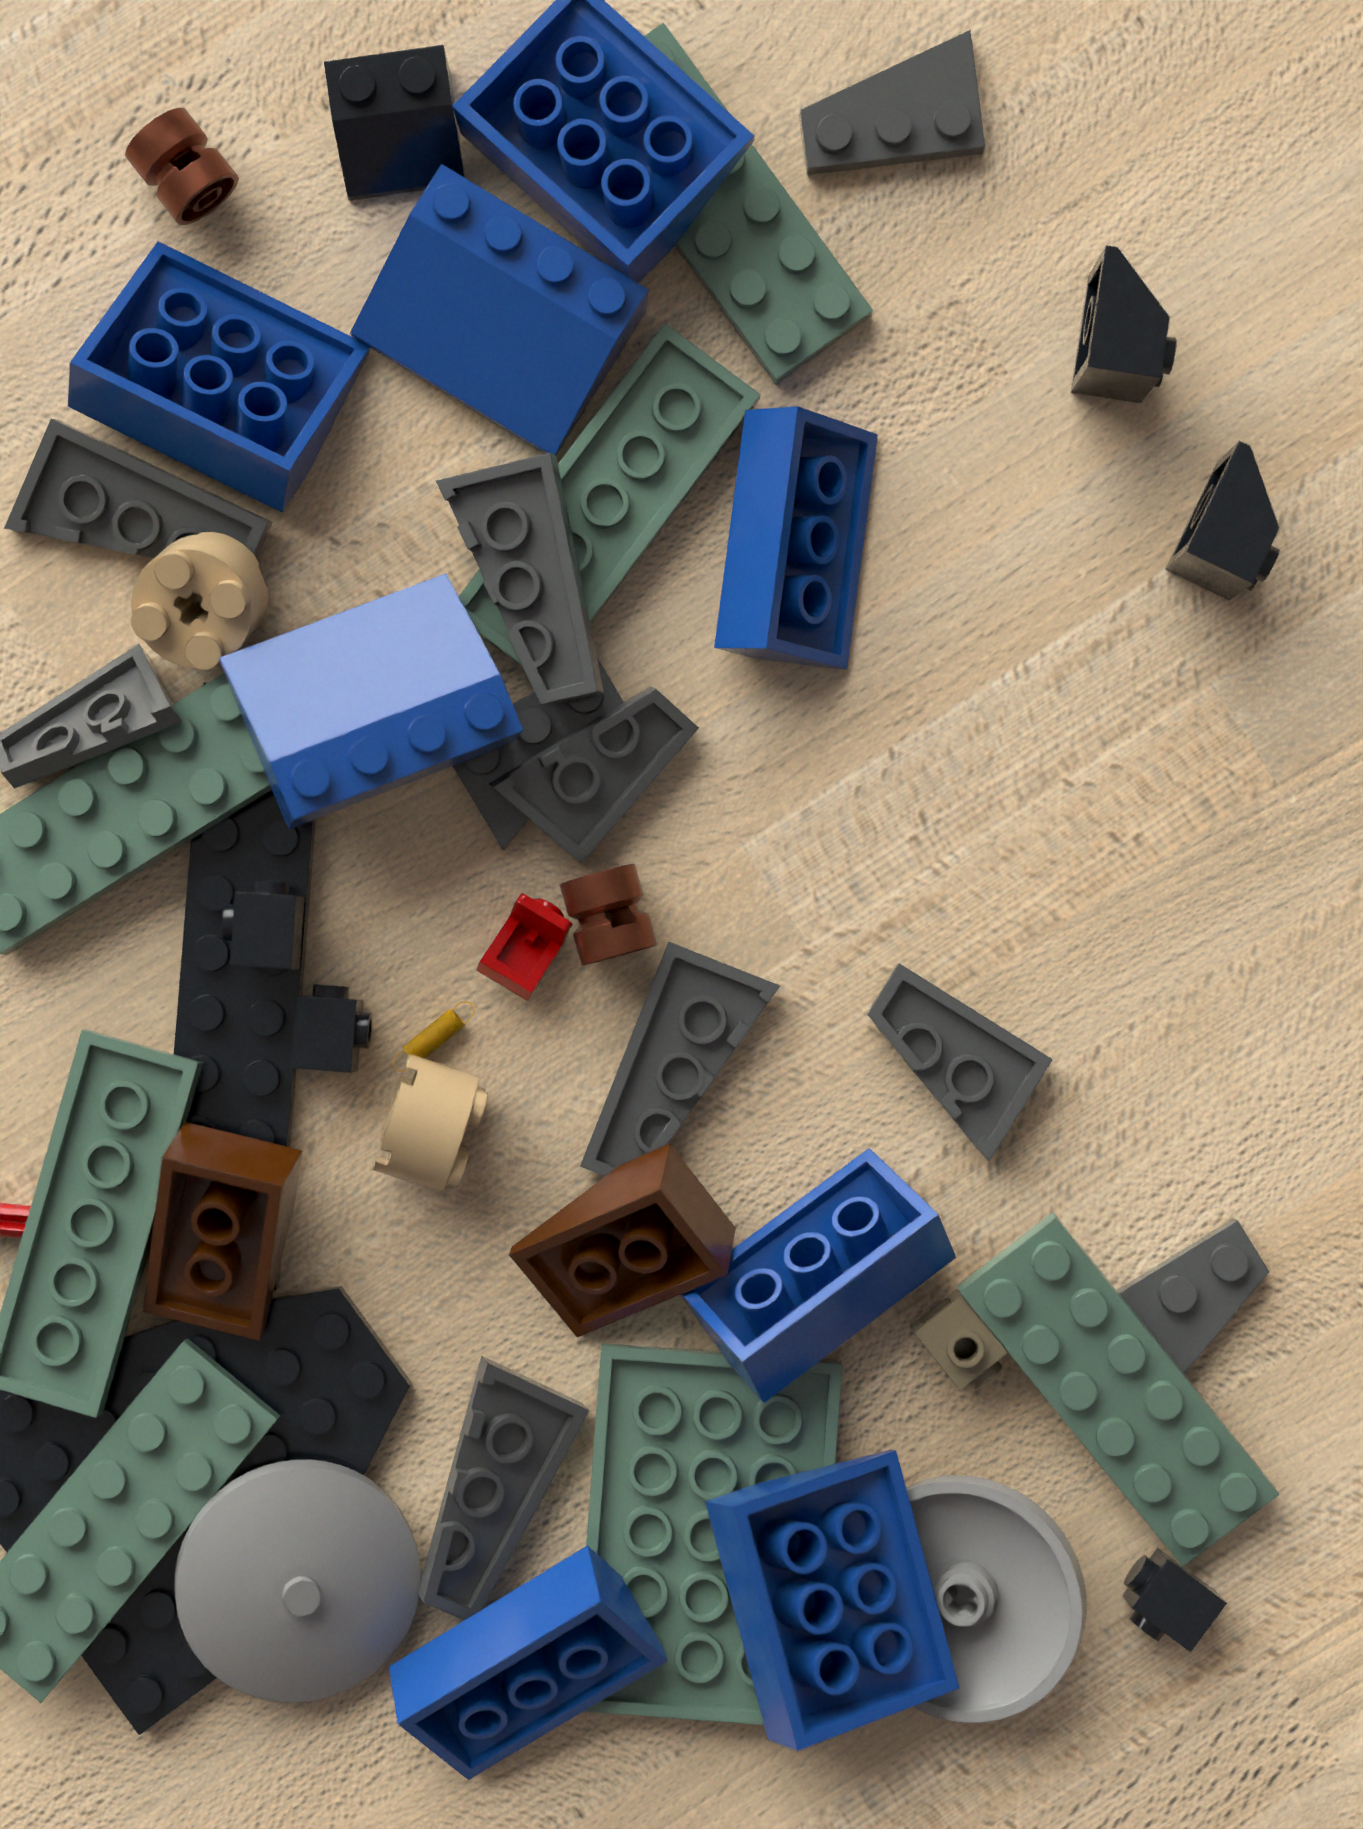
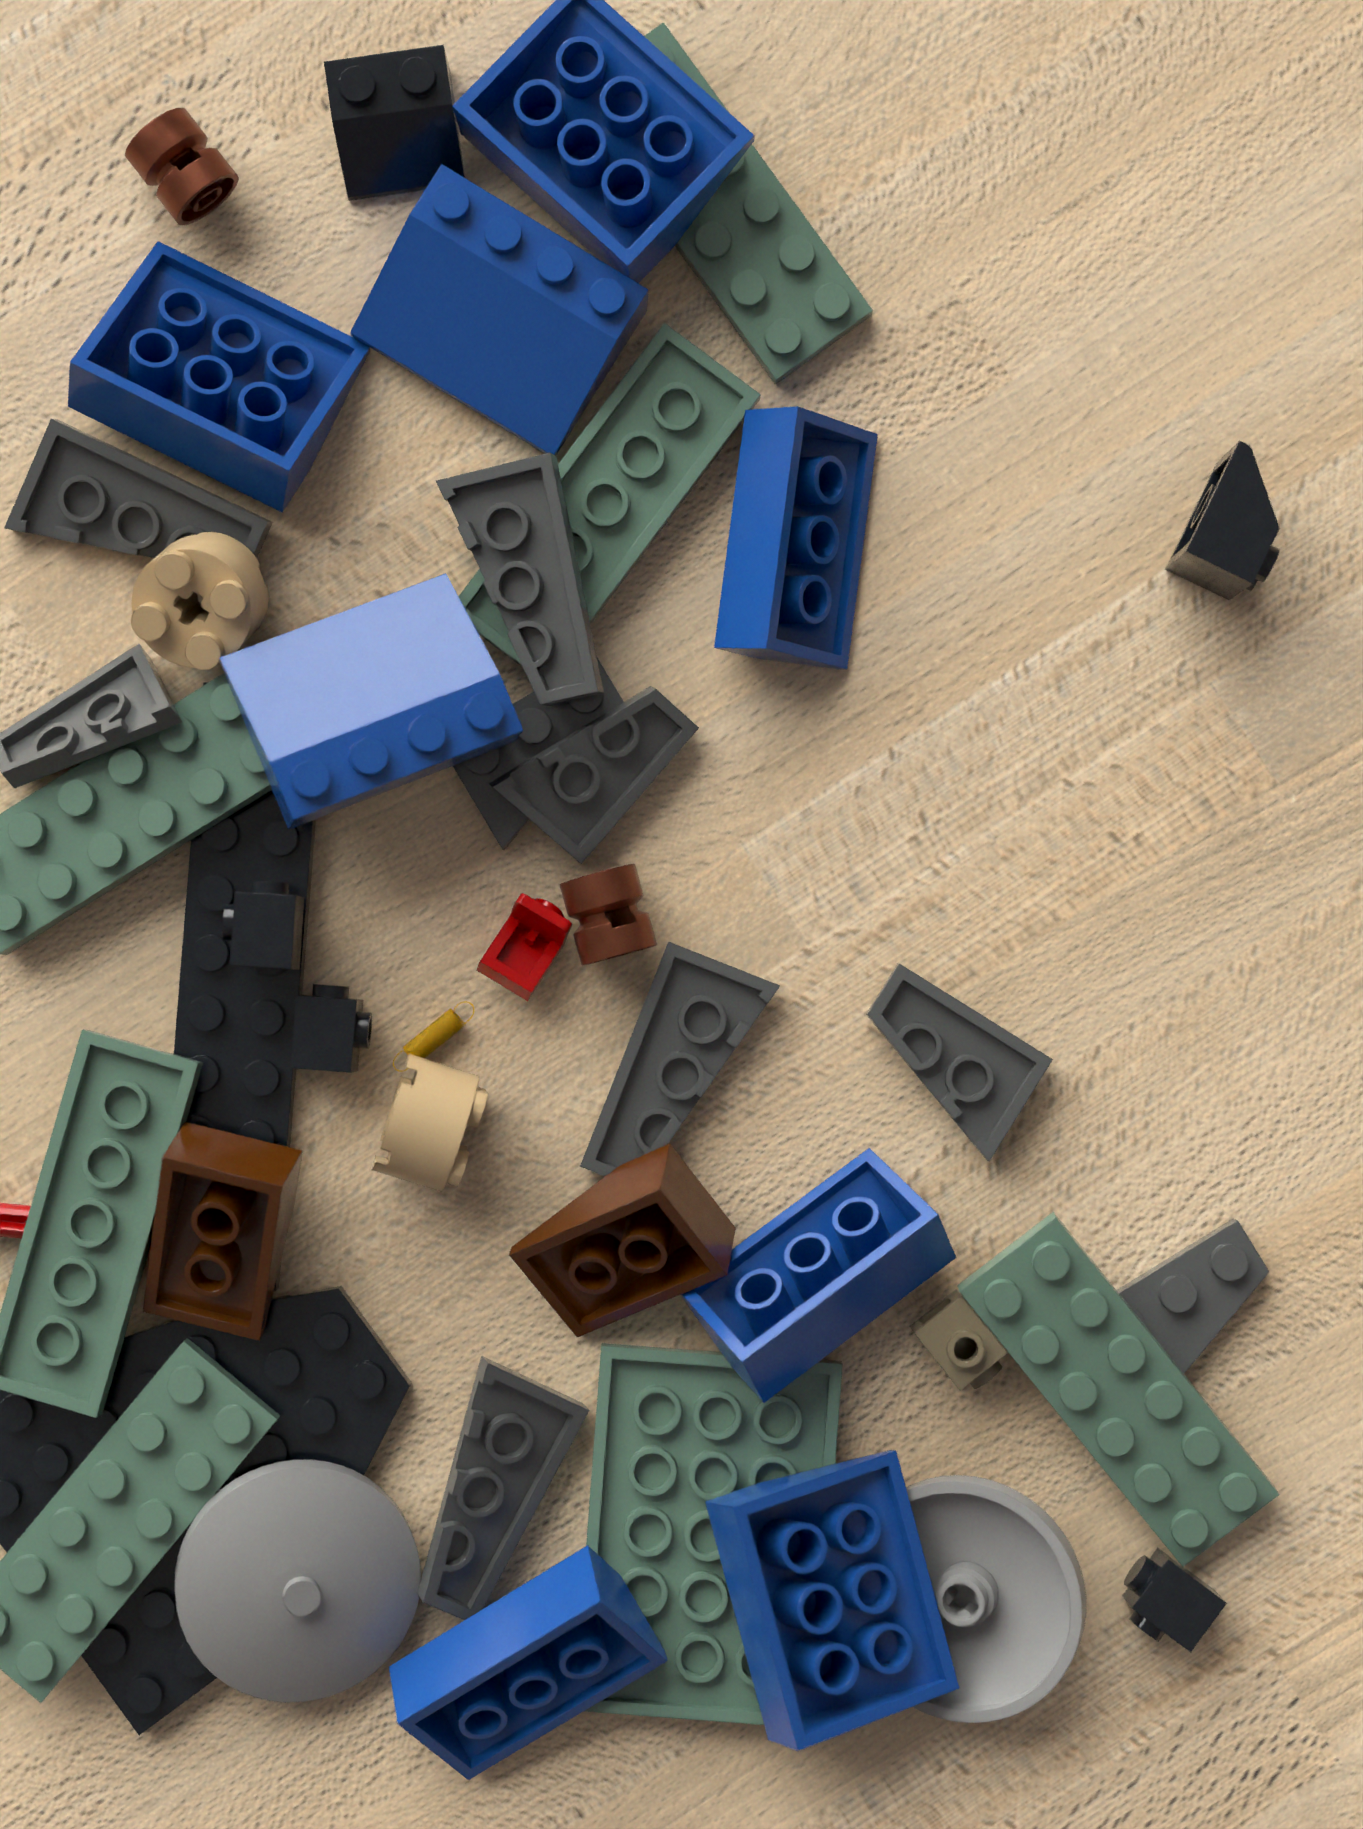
(899, 115): dark grey wing -> none
(1121, 334): black slope -> none

